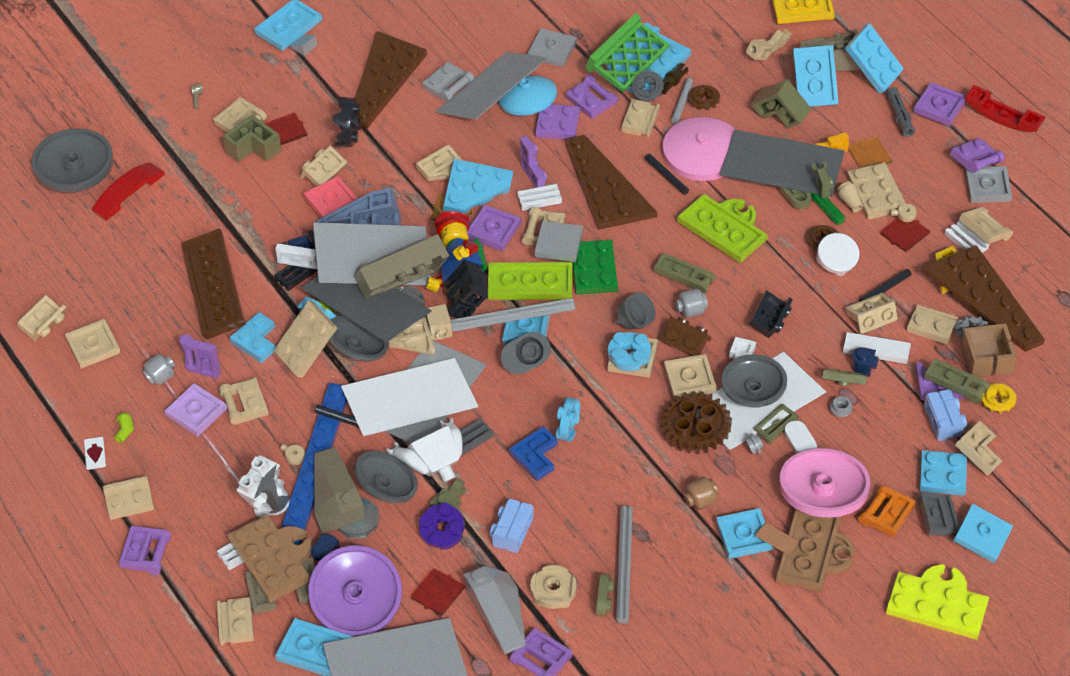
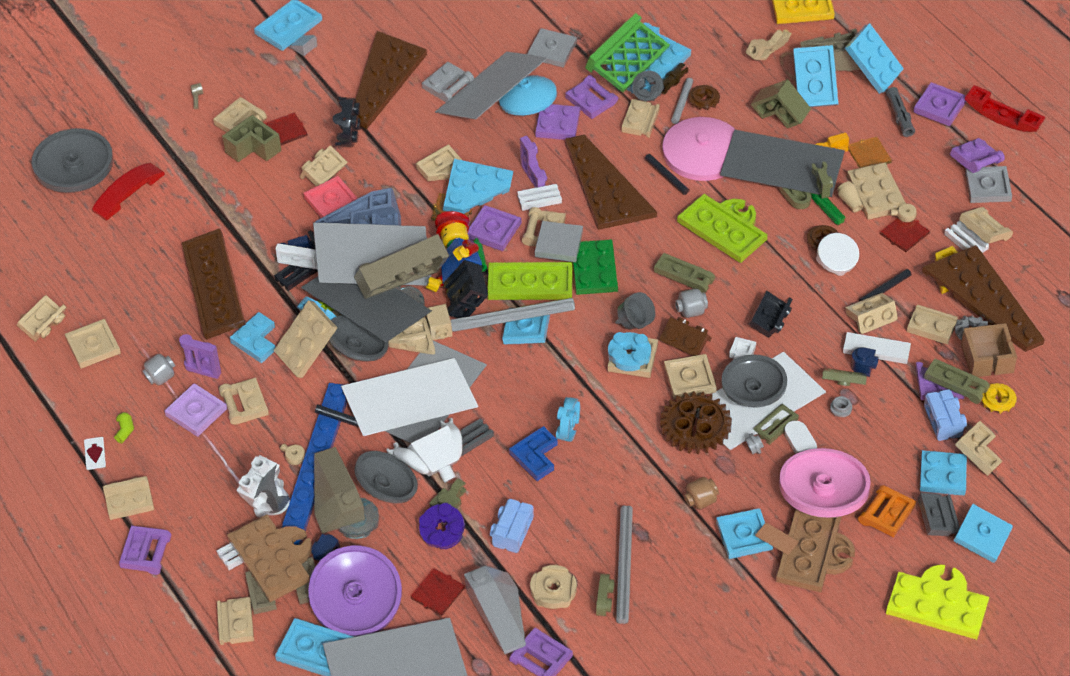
(525, 353): dark grey piece -> none

